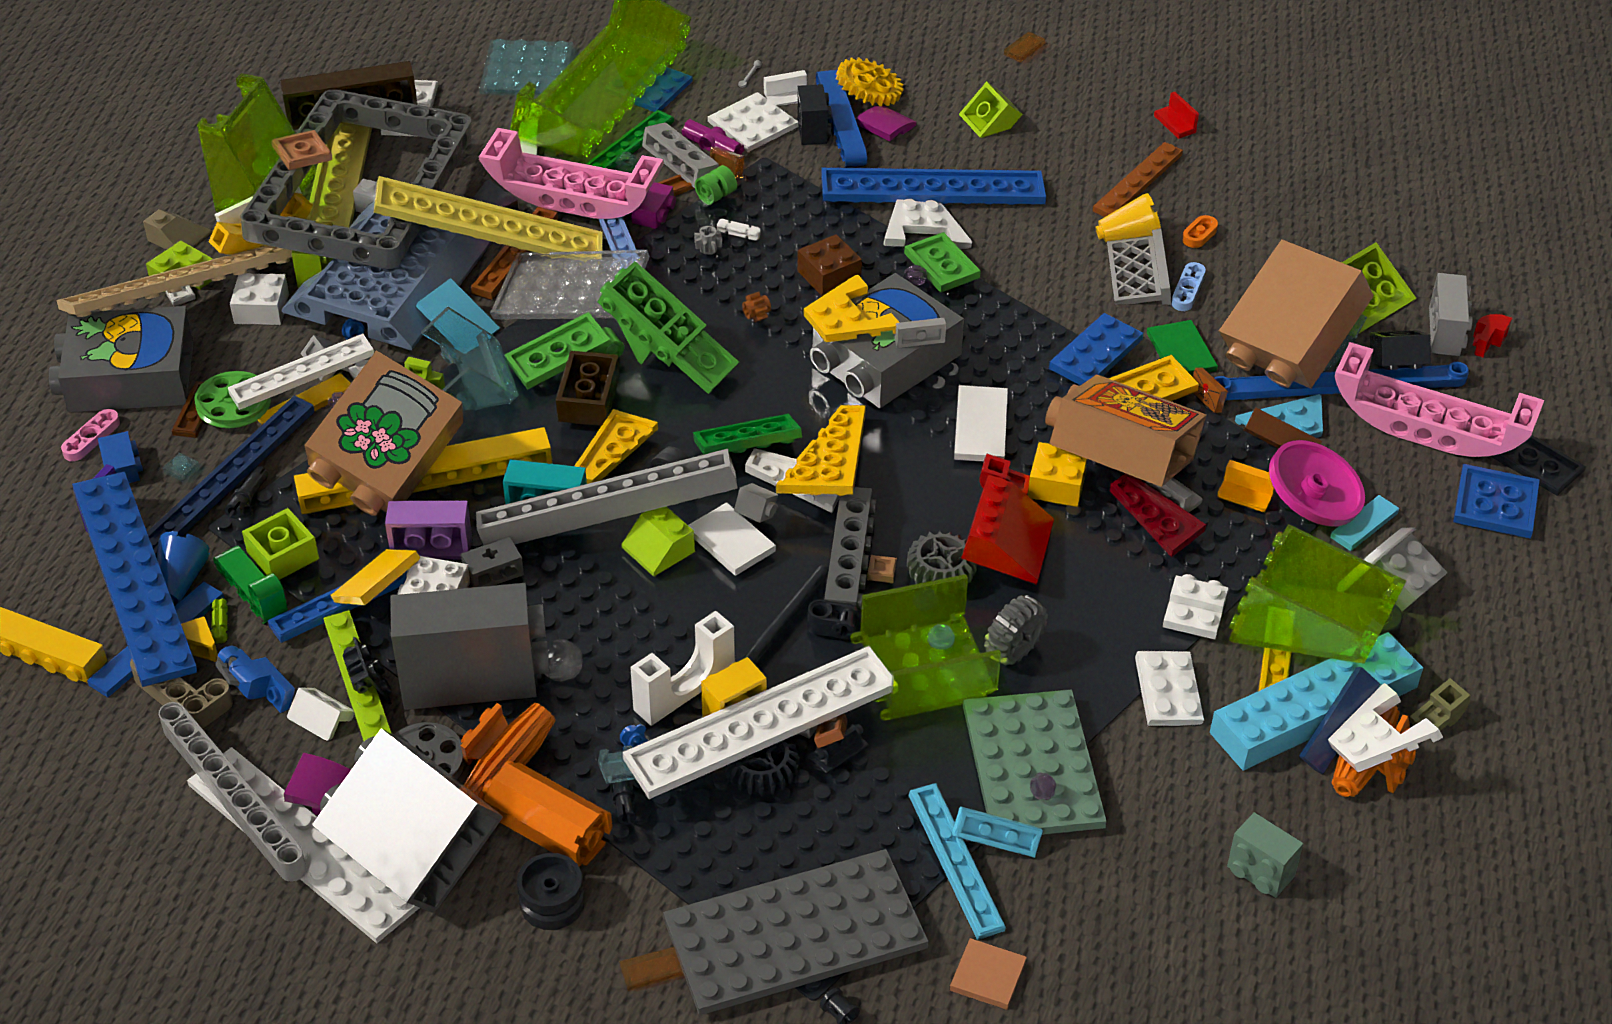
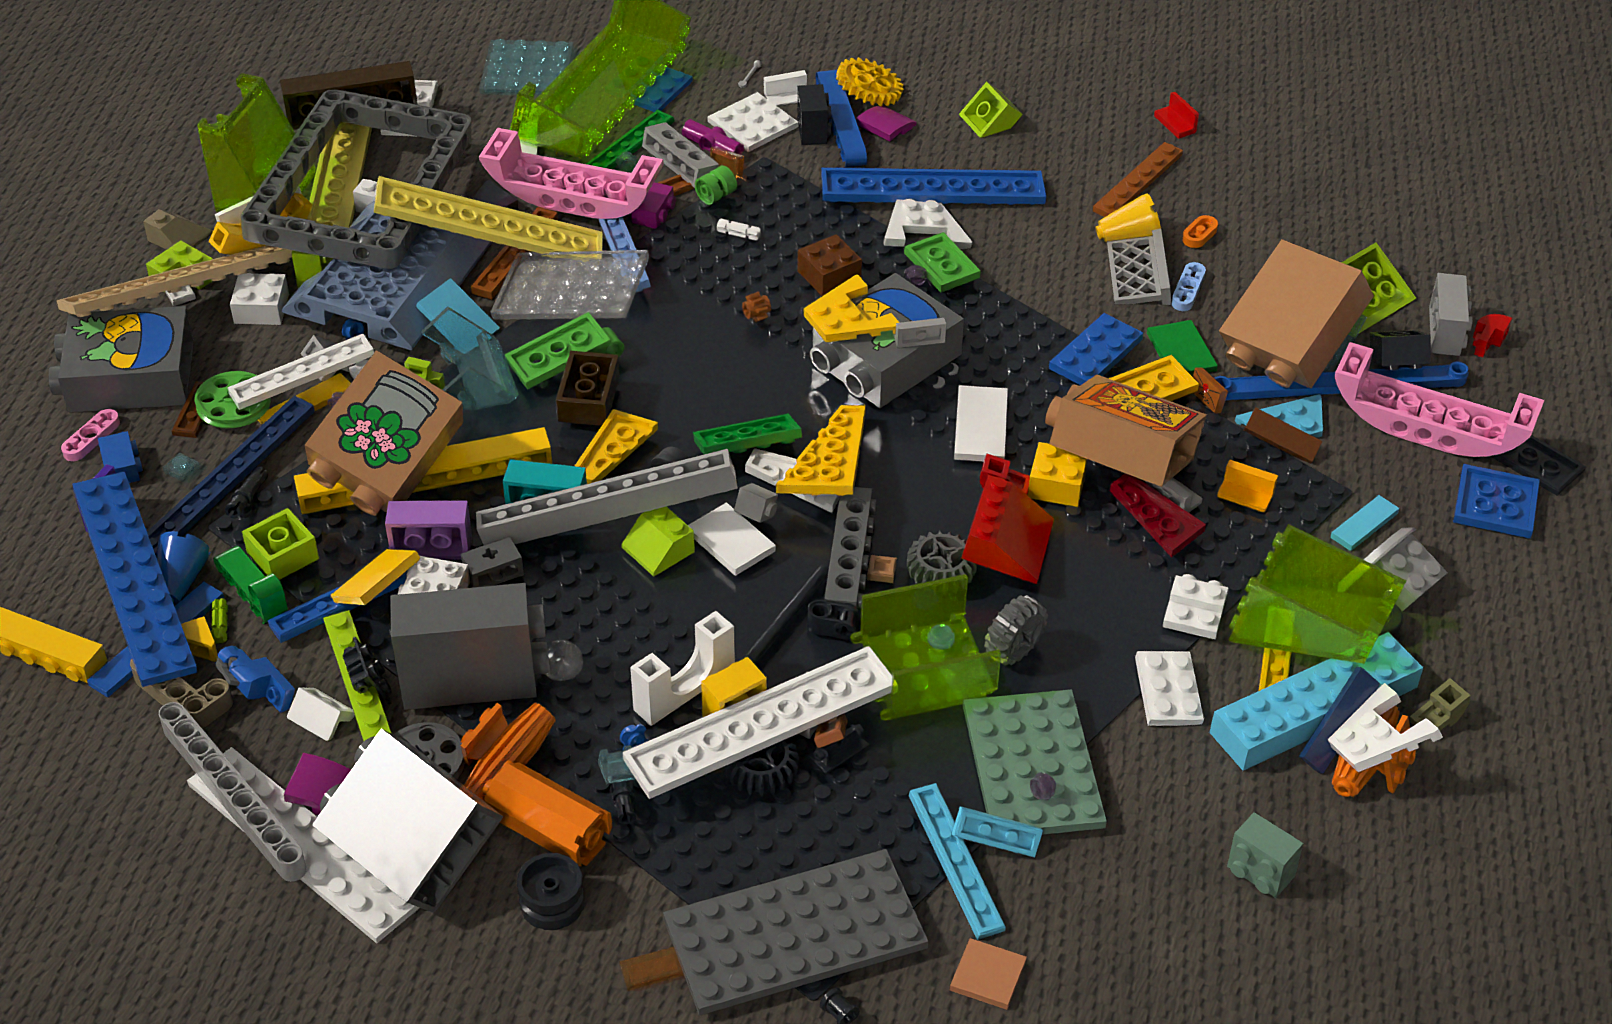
(301, 149): nougat tile -> none
(664, 326): bright green wedge -> none
(708, 240): light grey gear -> none
(1024, 47): clear orange tile -> none
(1317, 483): dark pink dish -> none

